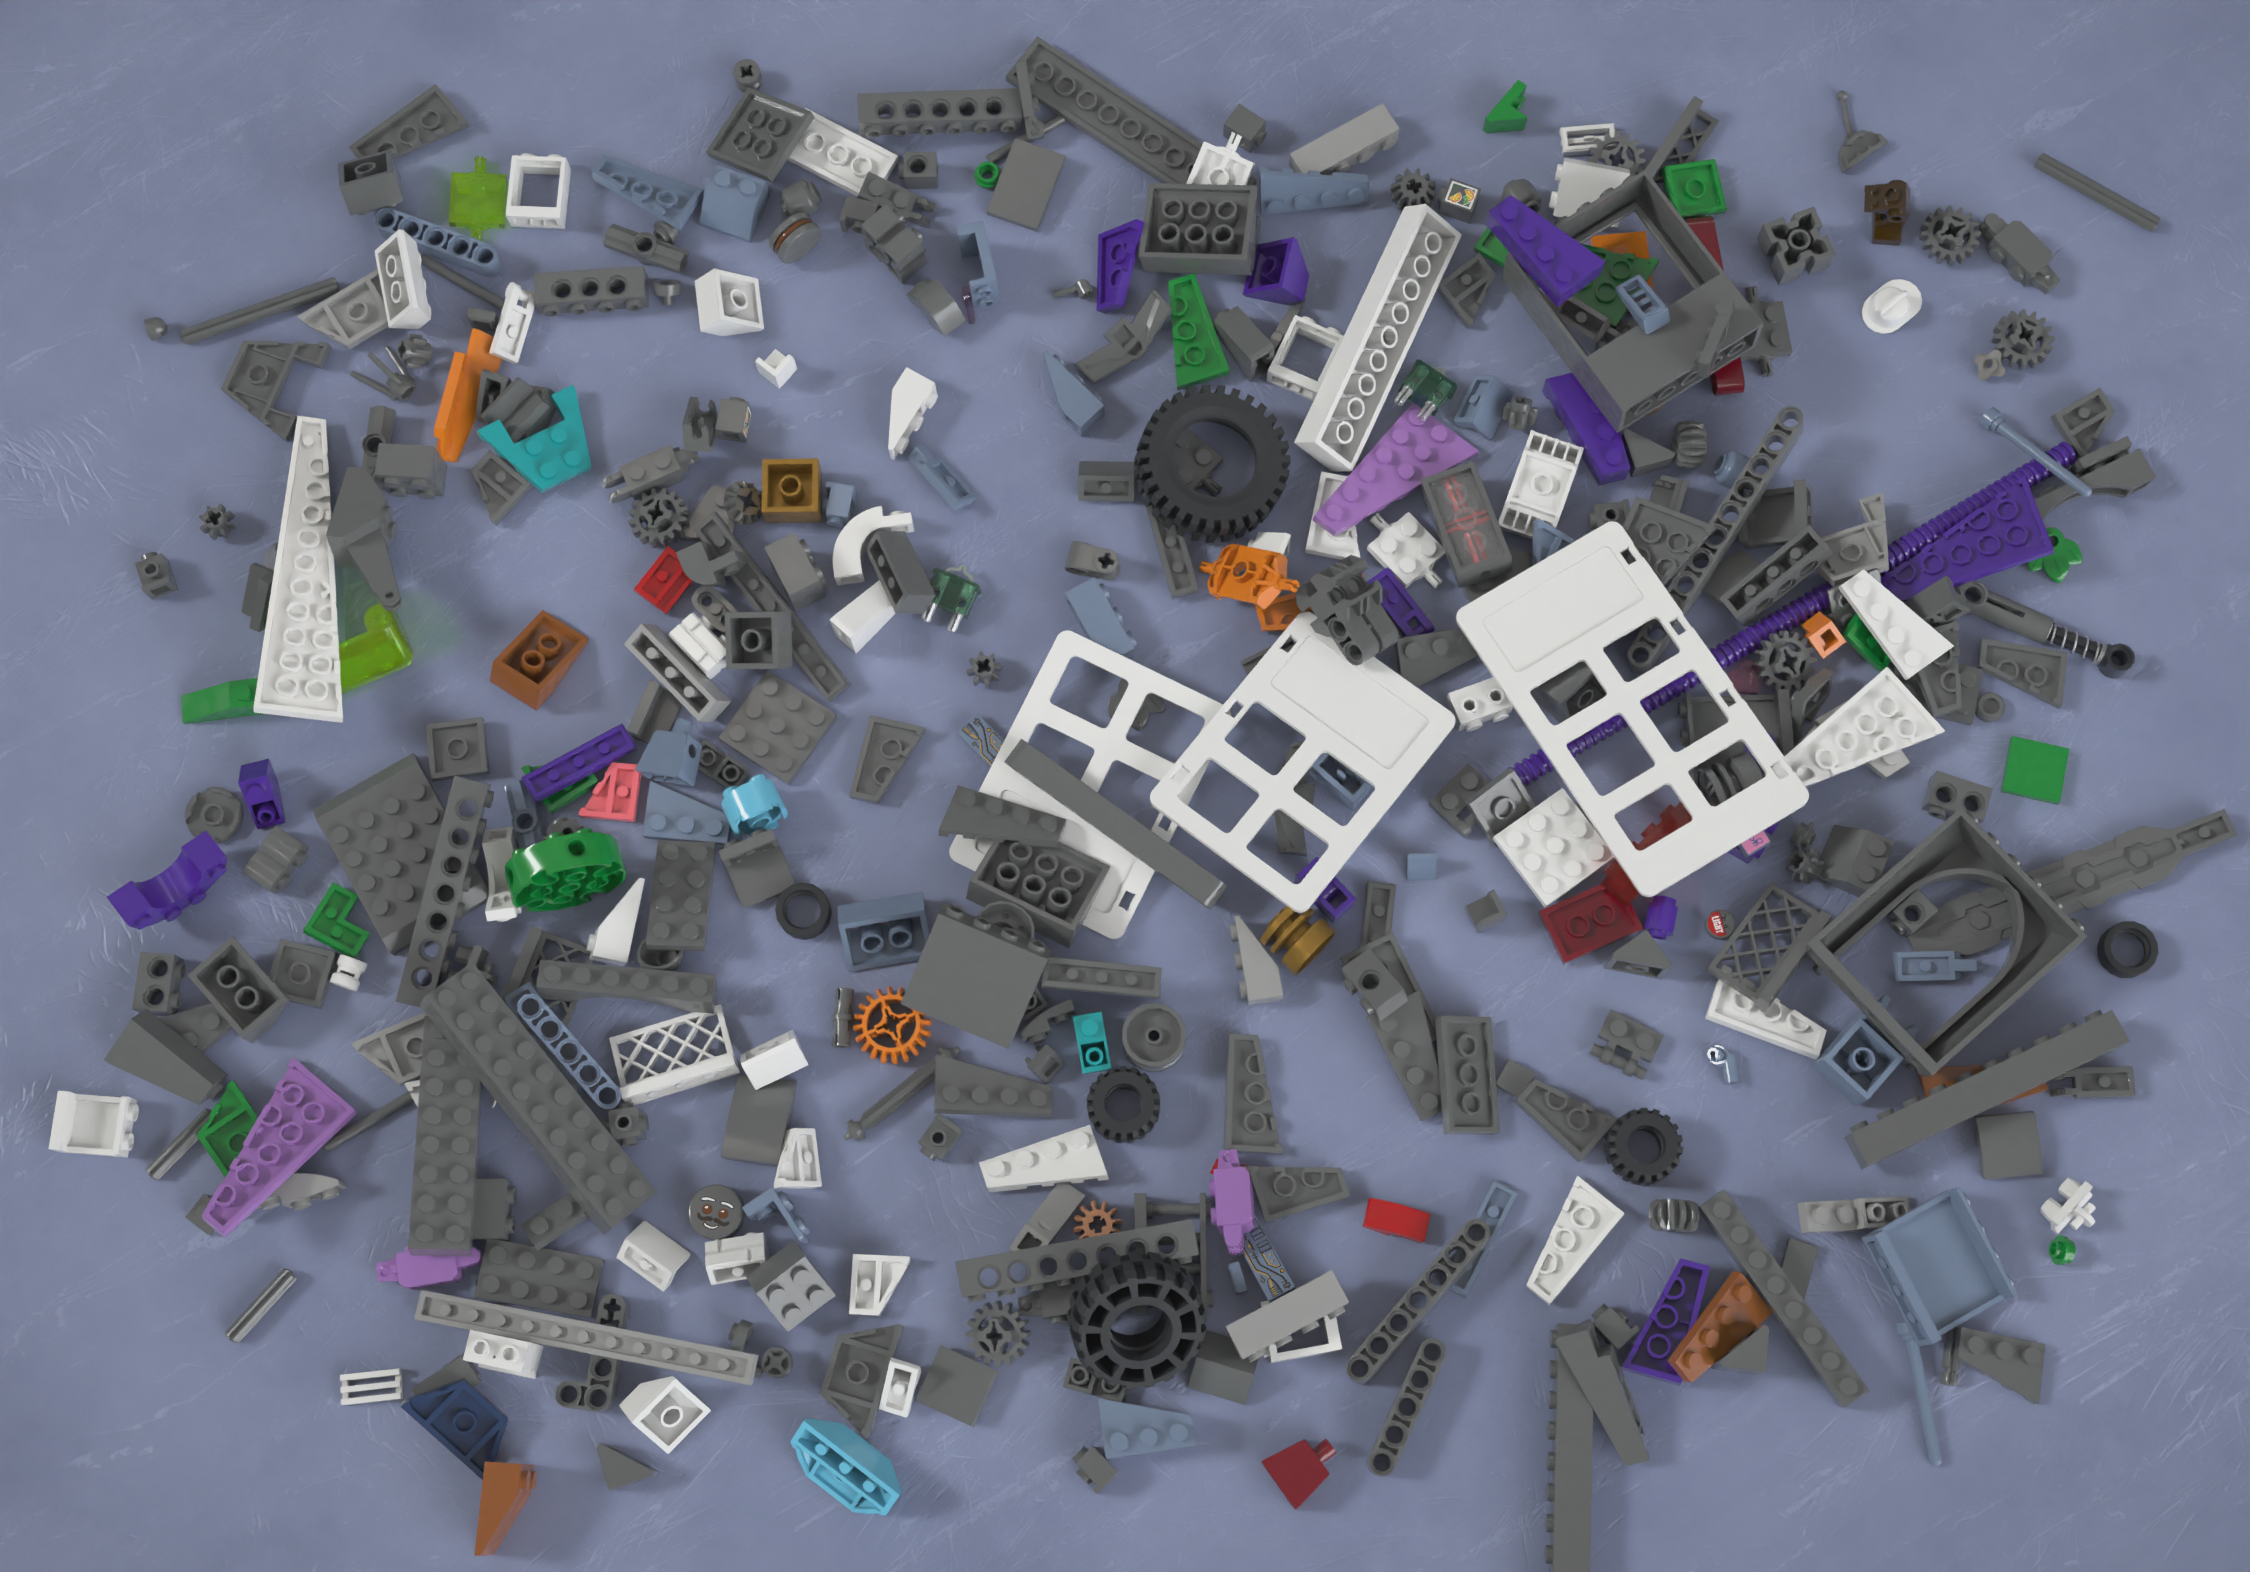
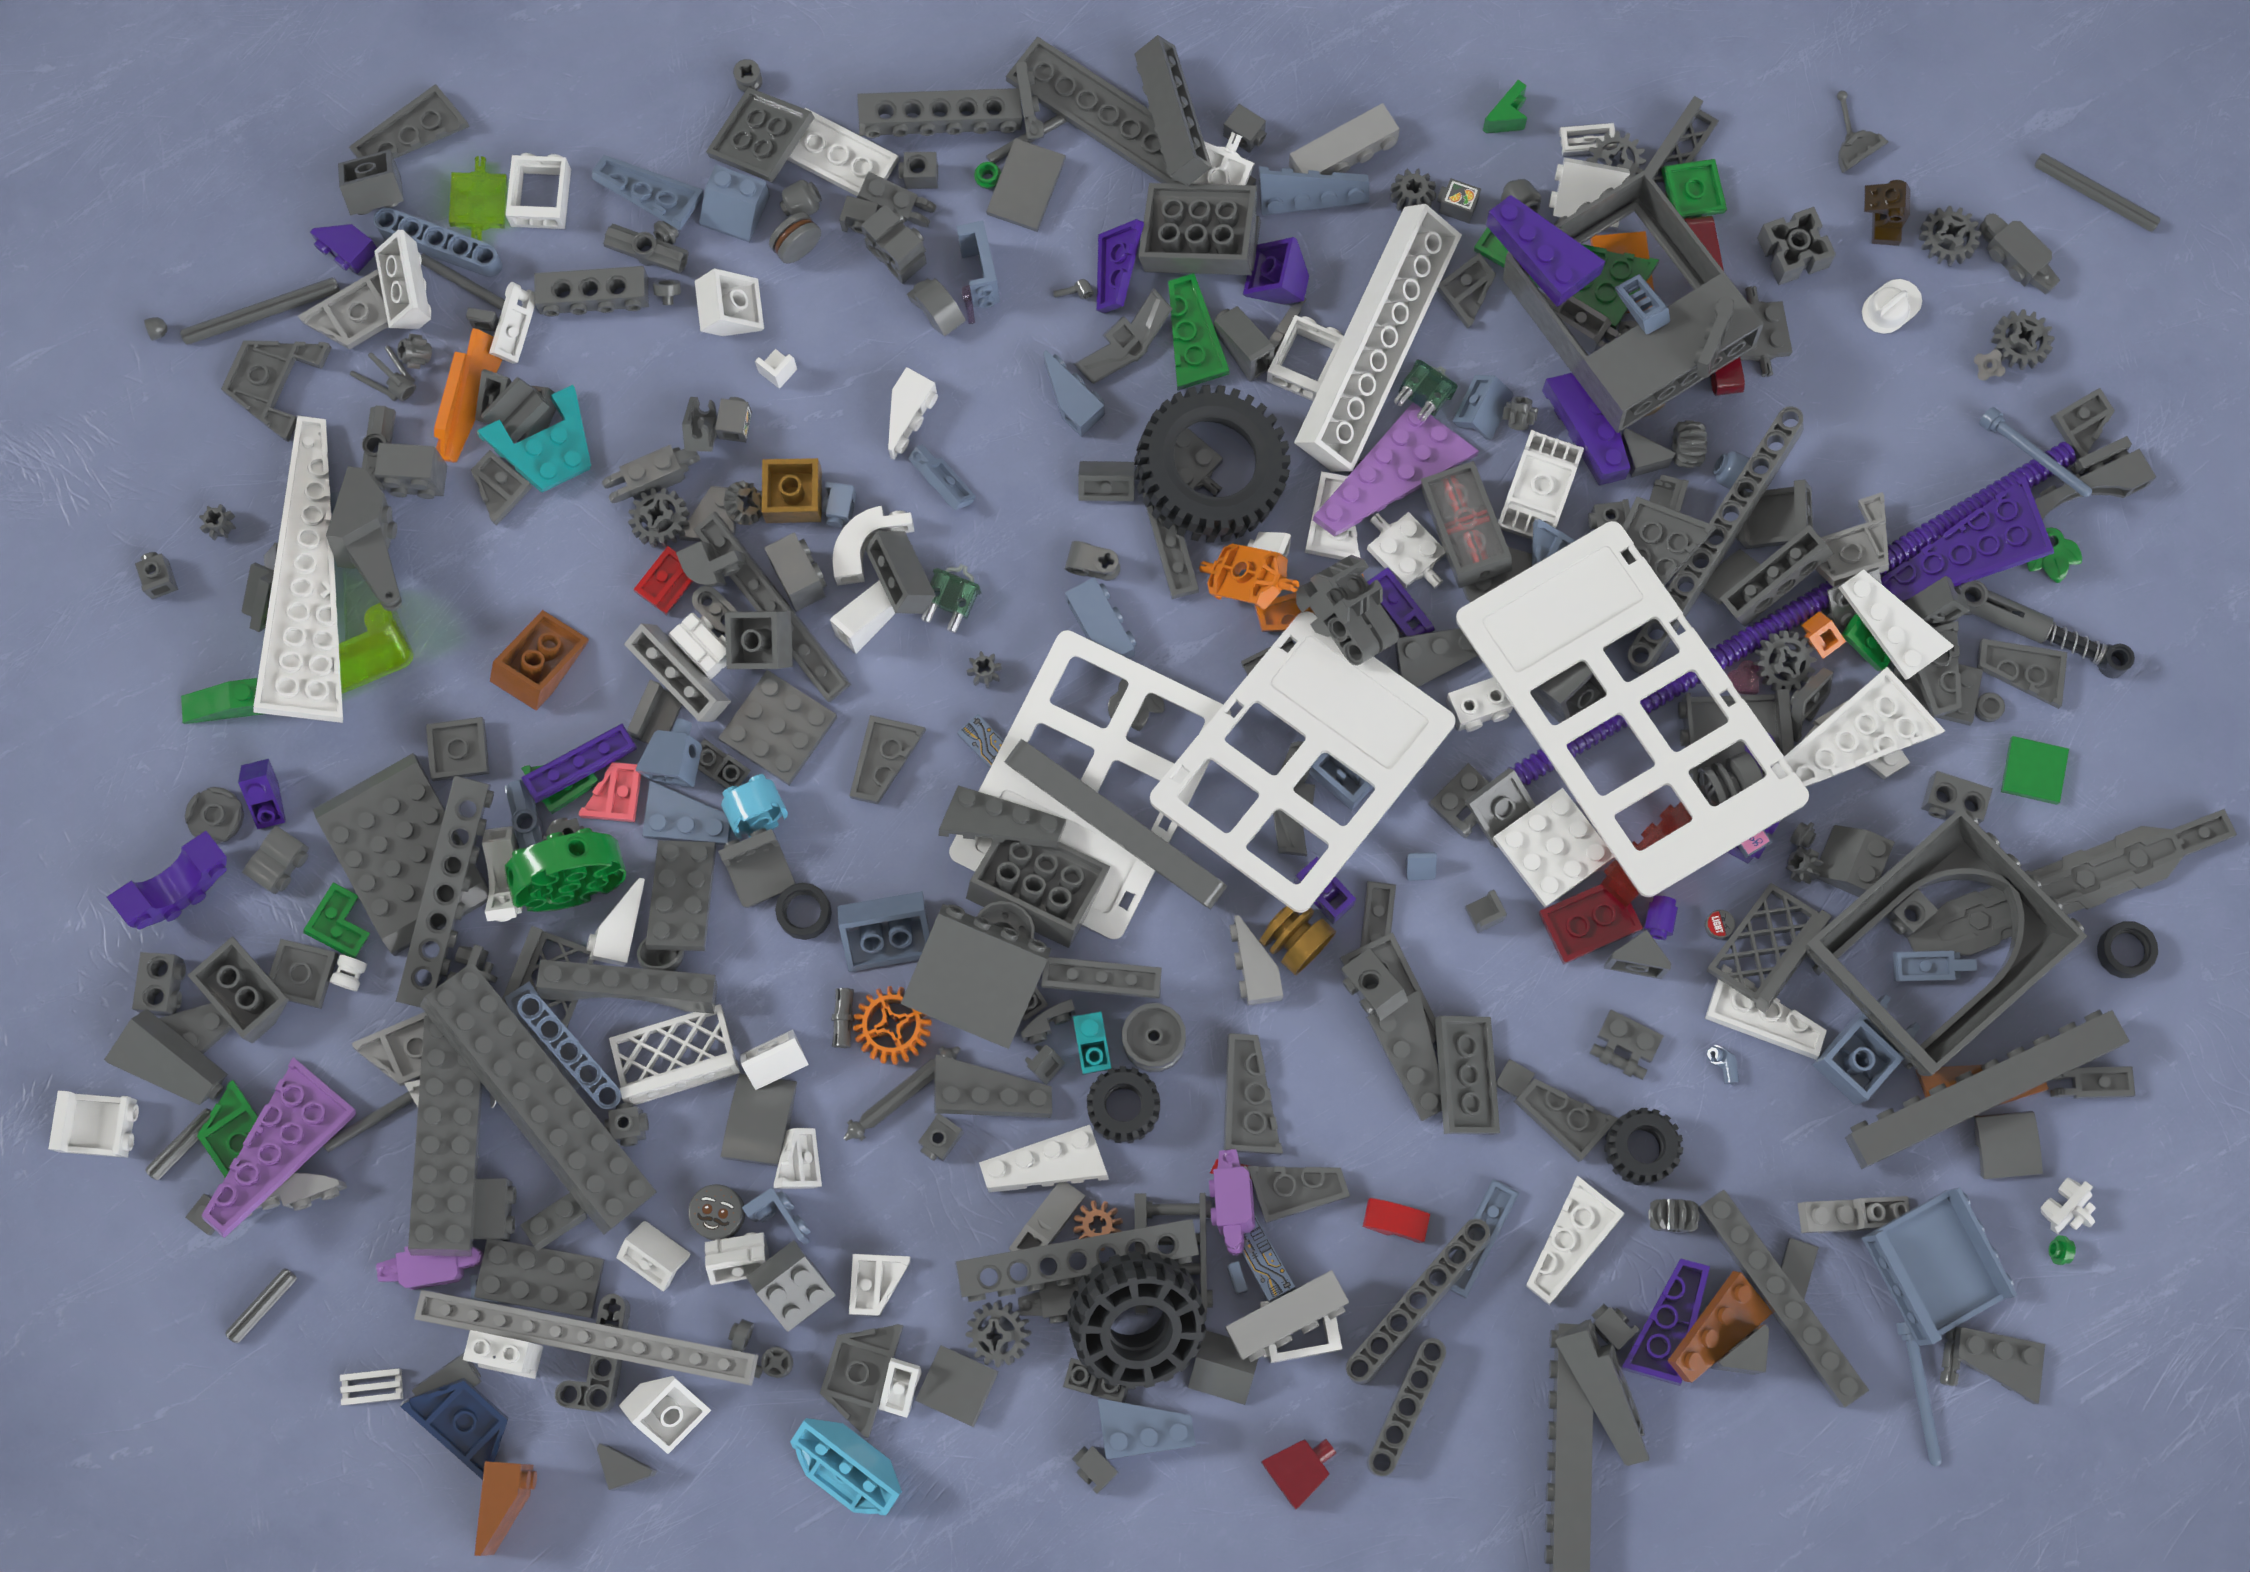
(347, 244): none -> dark purple slope
(1172, 111): none -> dark grey brick

